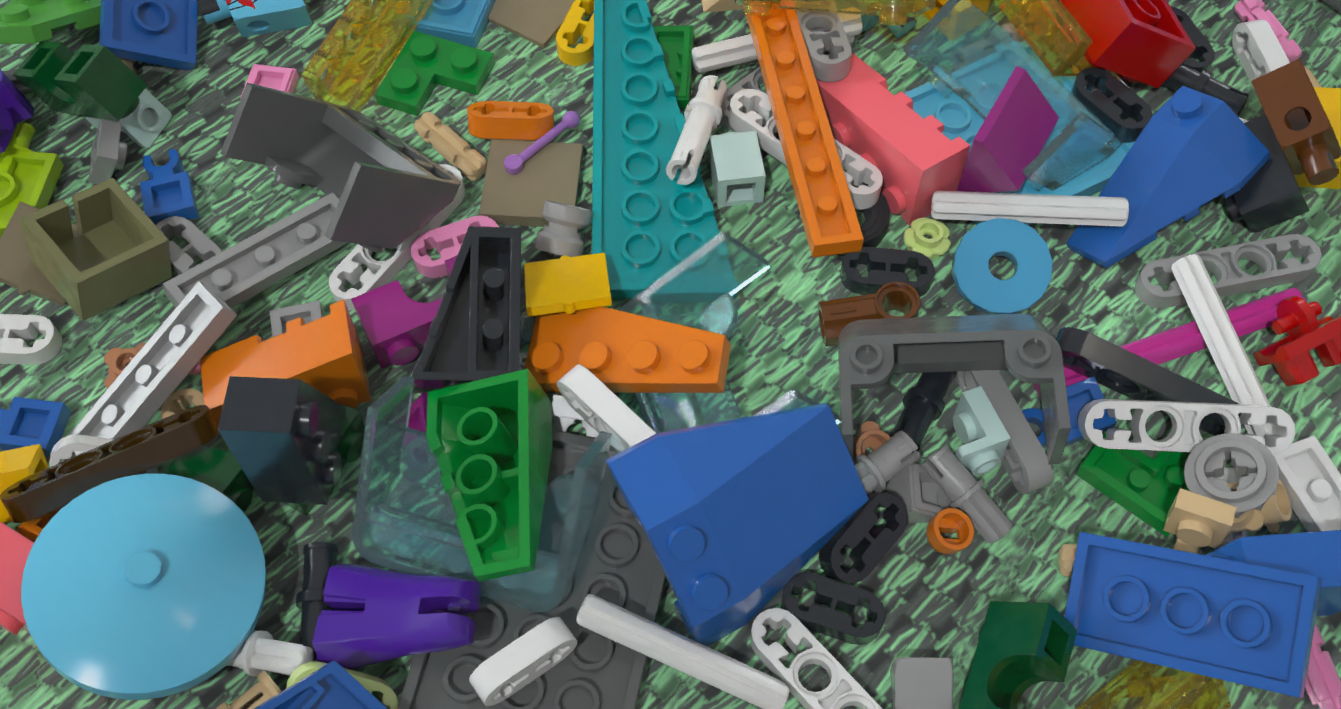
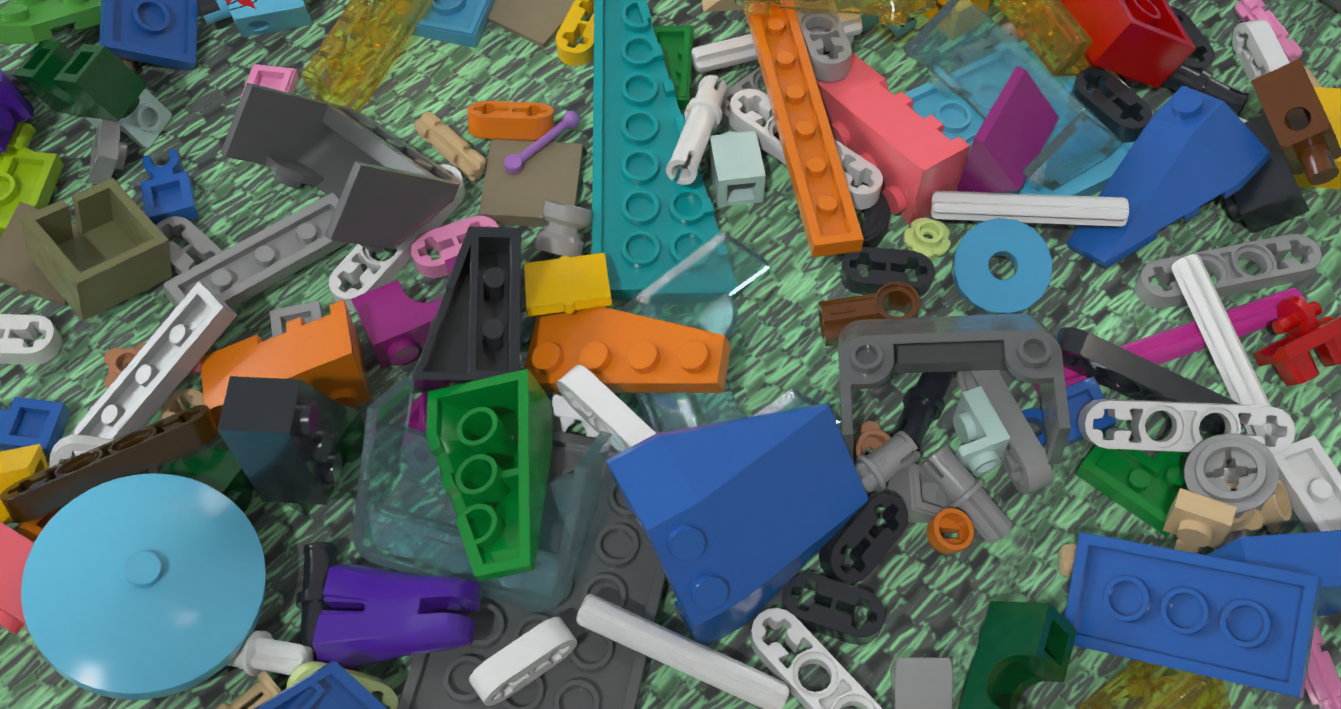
(430, 62): green plate -> none

